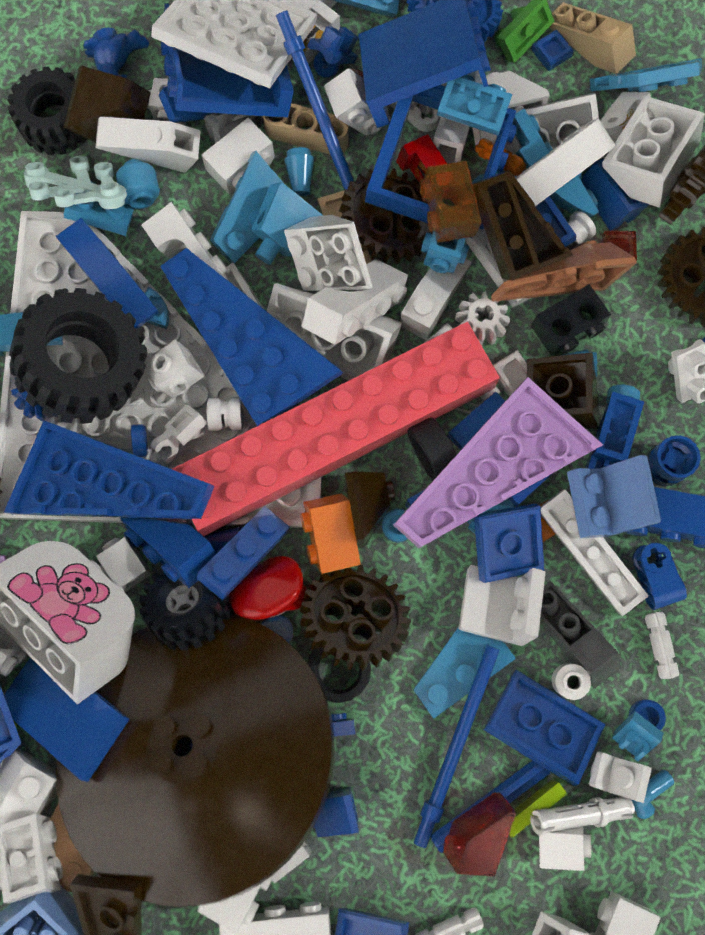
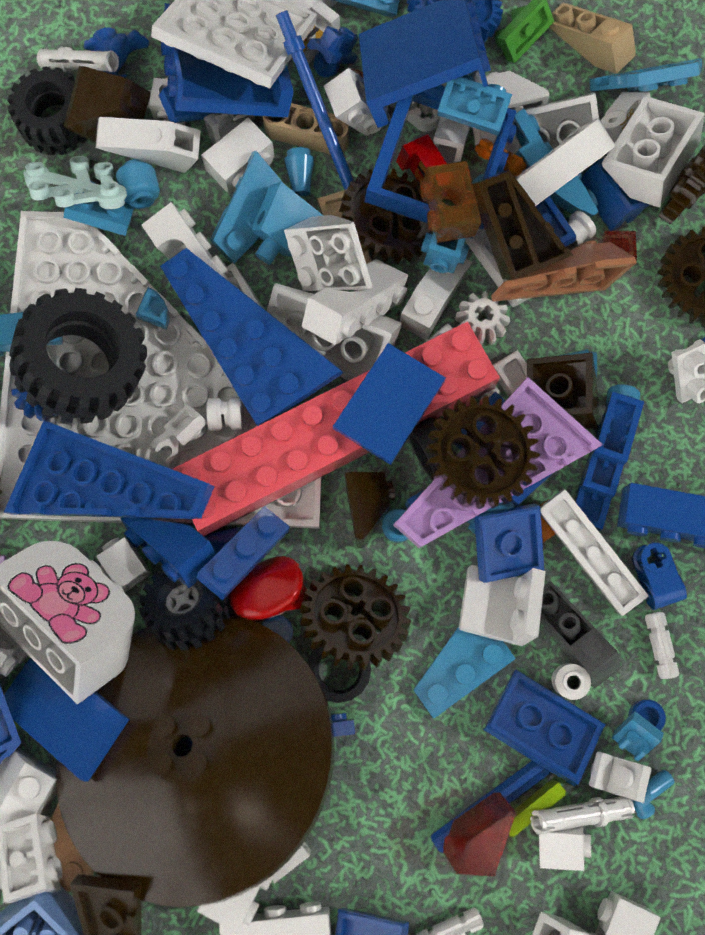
(100, 61): none -> white pin
(106, 271): blue slope -> none
(139, 440): blue tile -> none
(173, 369): white brick -> none
(330, 533): orange brick -> none
(338, 814): blue slope -> none
(389, 403): none -> blue tile
(432, 809): blue bar -> none
(504, 432): none -> dark brown gear
(552, 50): blue tile -> none
(566, 316): black brick -> none
(614, 498): medium blue bracket -> none
(676, 454): blue wheel -> none

